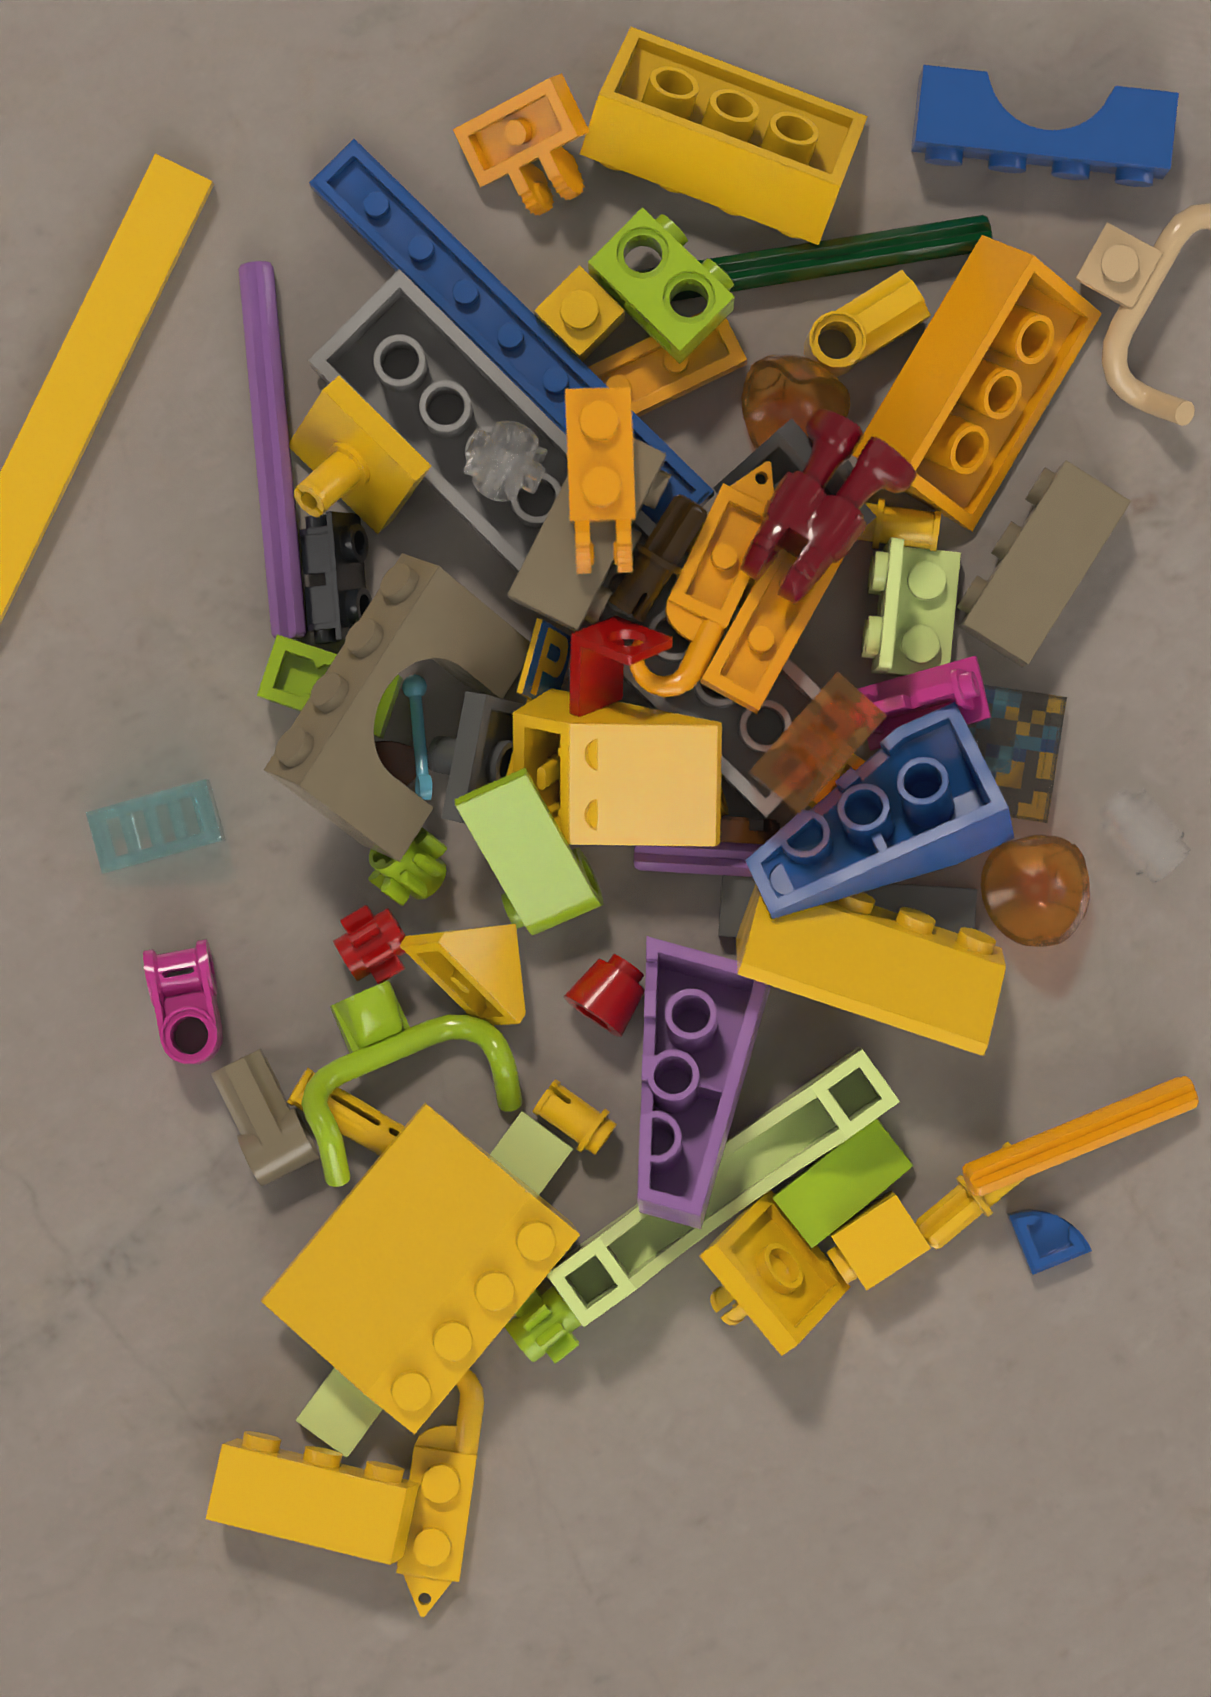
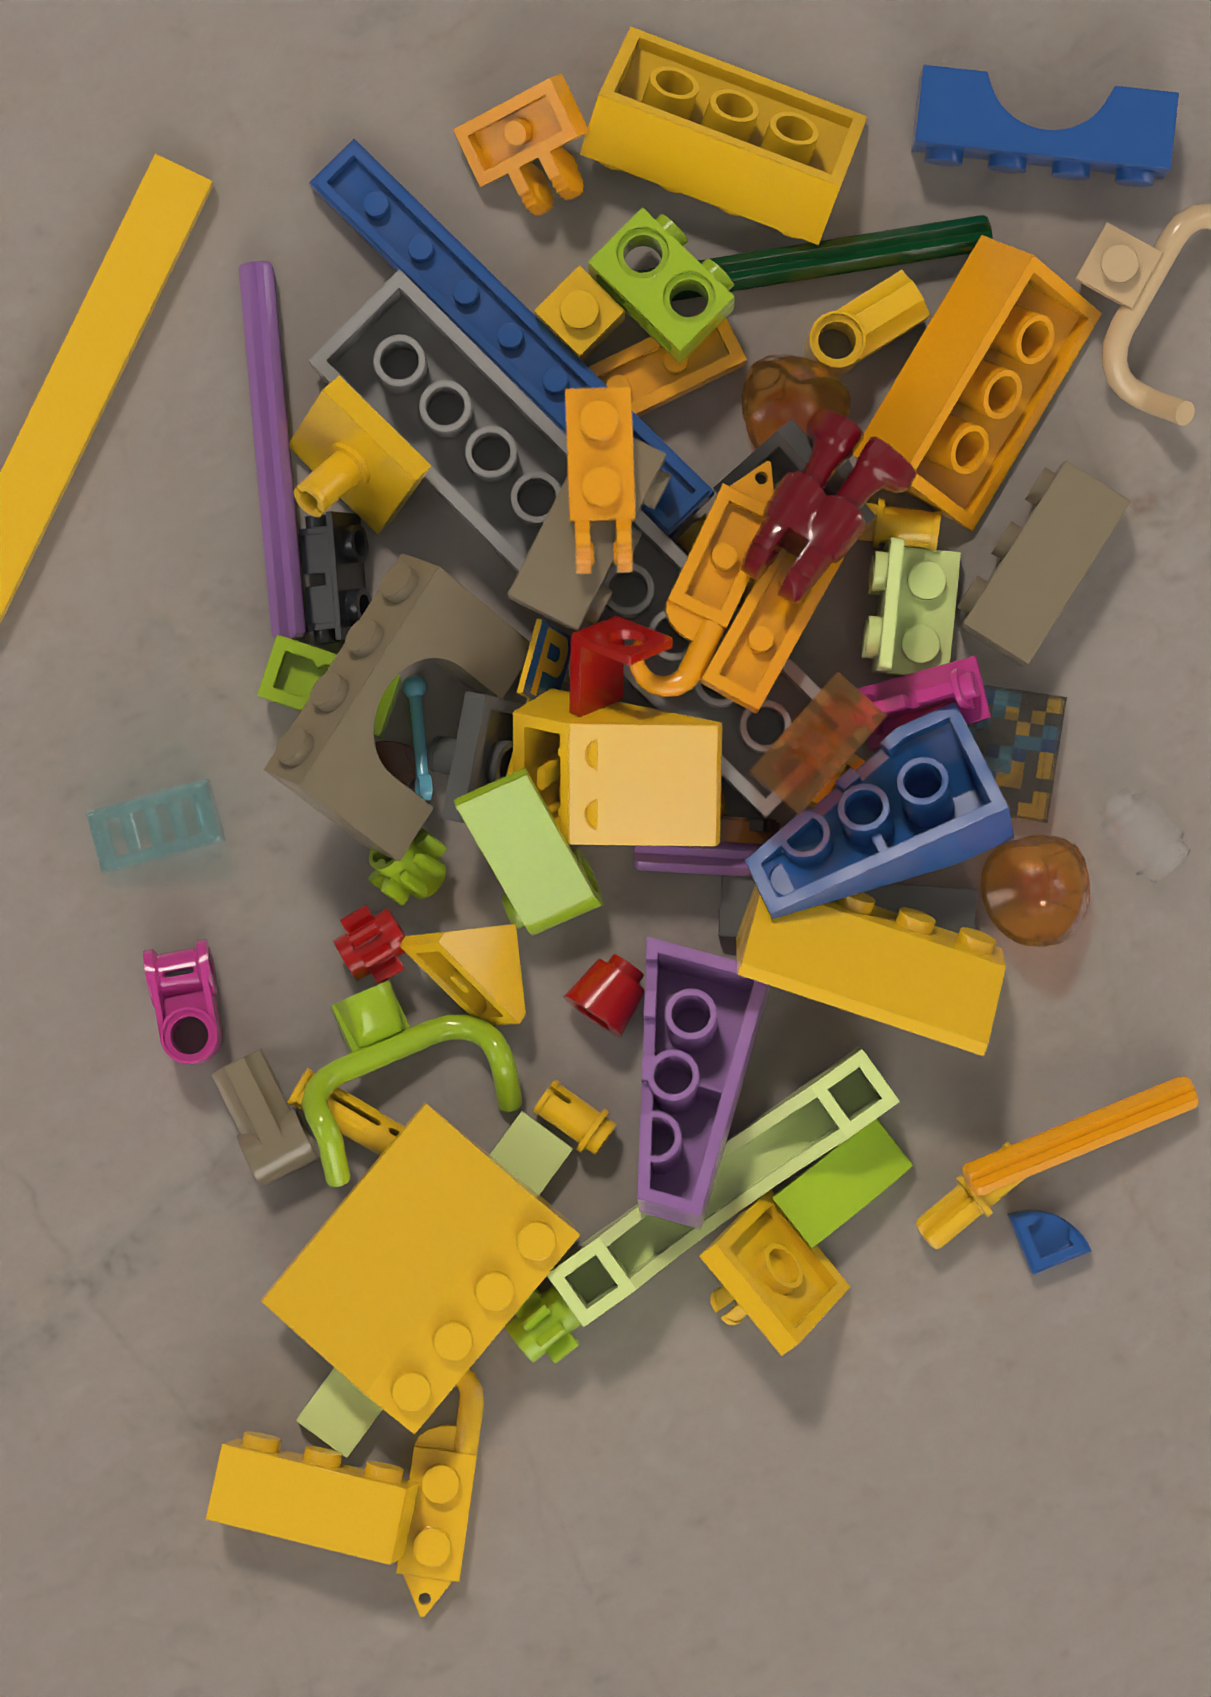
(505, 461): clear gear -> none
(659, 557): dark brown axle -> none
(876, 1242): yellow brick -> none

